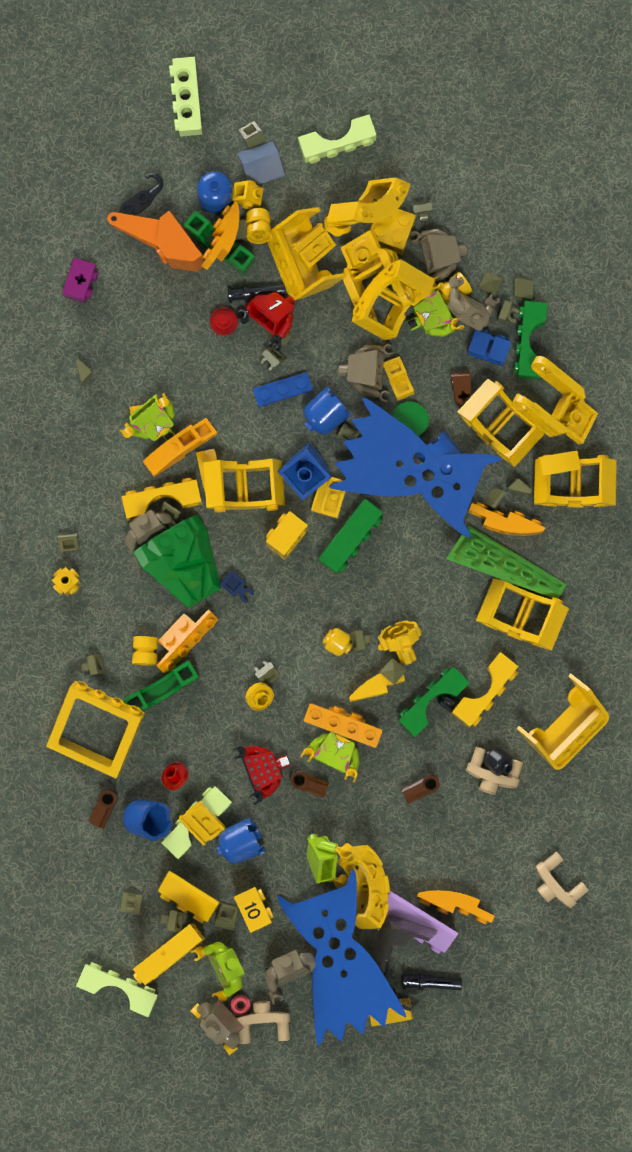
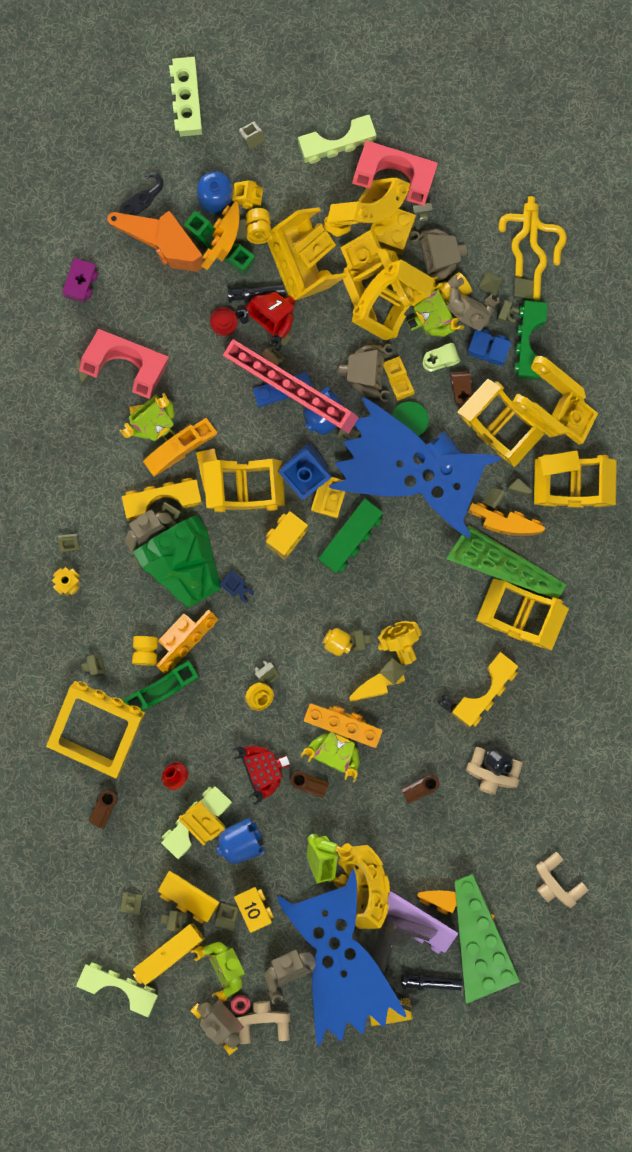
(109, 346): none -> coral arch
(147, 819): blue cylinder -> none
(261, 163): sand blue slope -> none
(291, 386): none -> coral brick
(379, 157): none -> coral arch
(443, 356): none -> yellowish green piece
(450, 684): green arch -> none
(483, 952): none -> bright green wing
(532, 222): none -> yellow plant
(571, 729): yellow windscreen -> none

